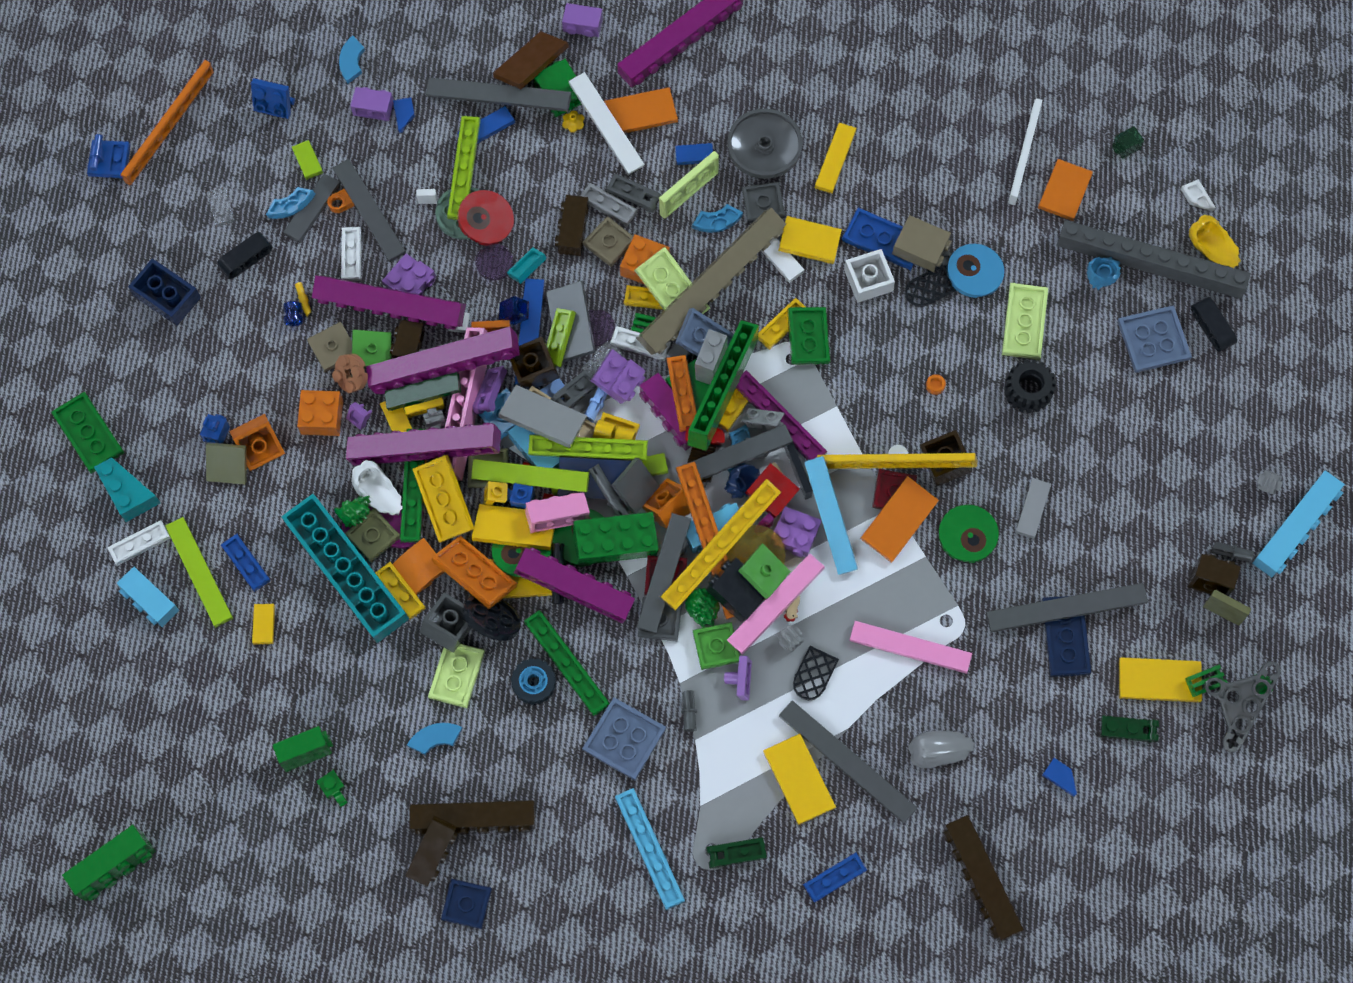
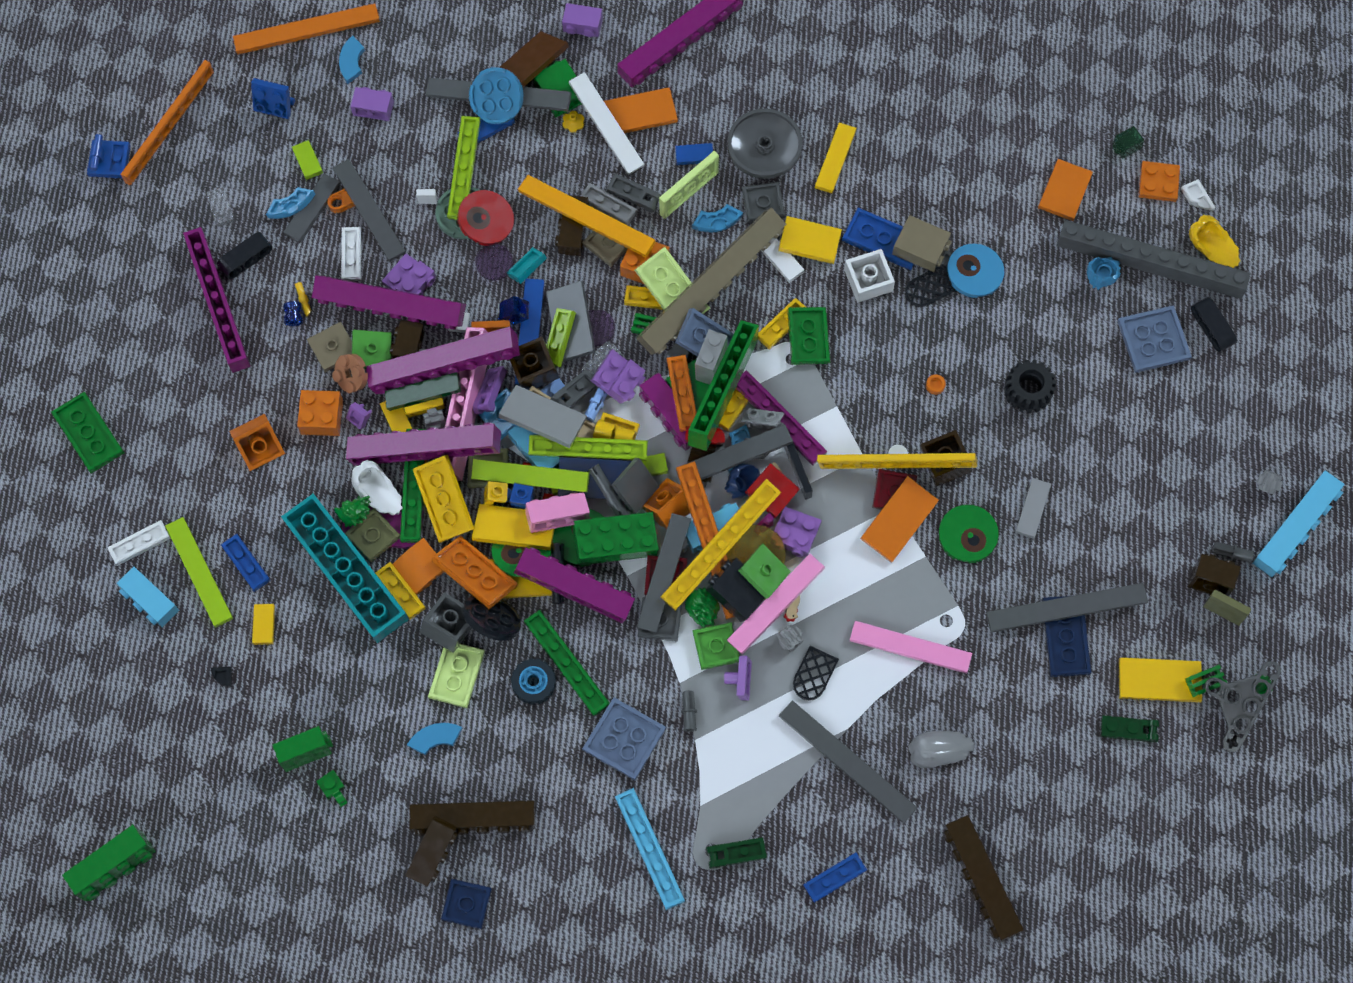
(125, 490): teal wedge -> none
(164, 292): dark blue brick -> none
(214, 429): blue brick -> none
(216, 300): none -> magenta brick
(223, 675): none -> black tile
(226, 463): olive tile -> none
(306, 28): none -> orange tile
(404, 112): blue tile -> none
(496, 95): none -> dark azure tile
(587, 216): none -> light orange tile
(627, 340): white tile -> none
(799, 779): yellow tile -> none
(831, 515): medium azure tile -> none
(1025, 151): white tile -> none
(1025, 321): yellowish green tile -> none
(1061, 776): blue tile -> none
(1159, 181): none -> orange plate

